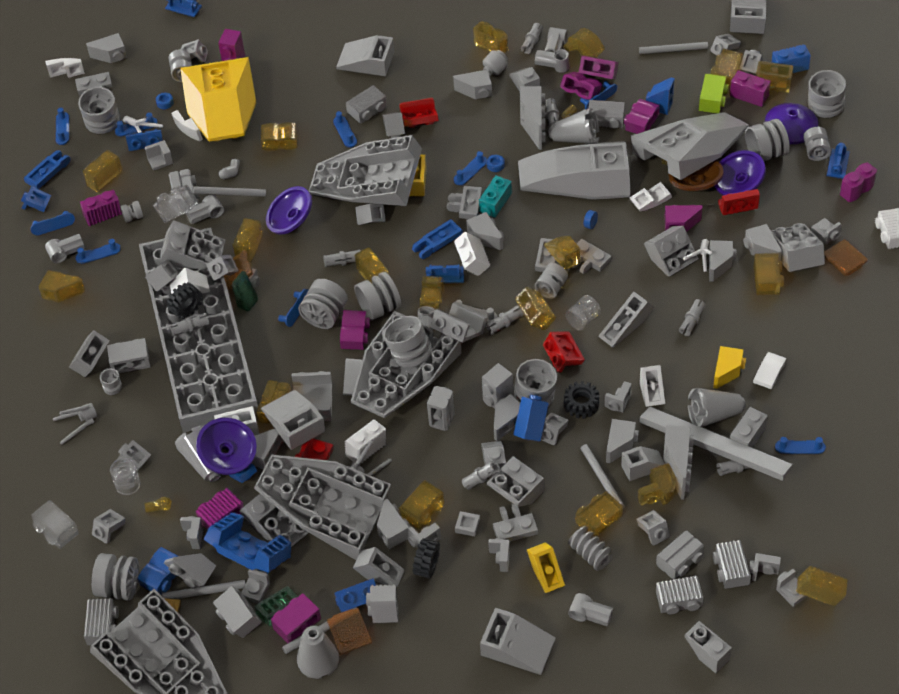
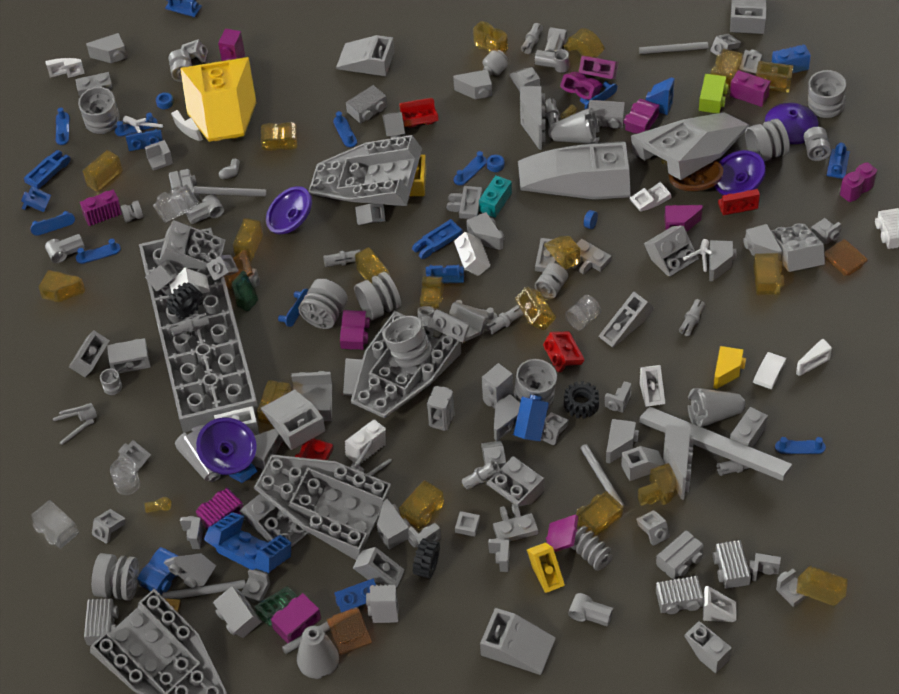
(562, 533): none -> magenta piece
(718, 606): none -> white slope
(816, 356): none -> white slope

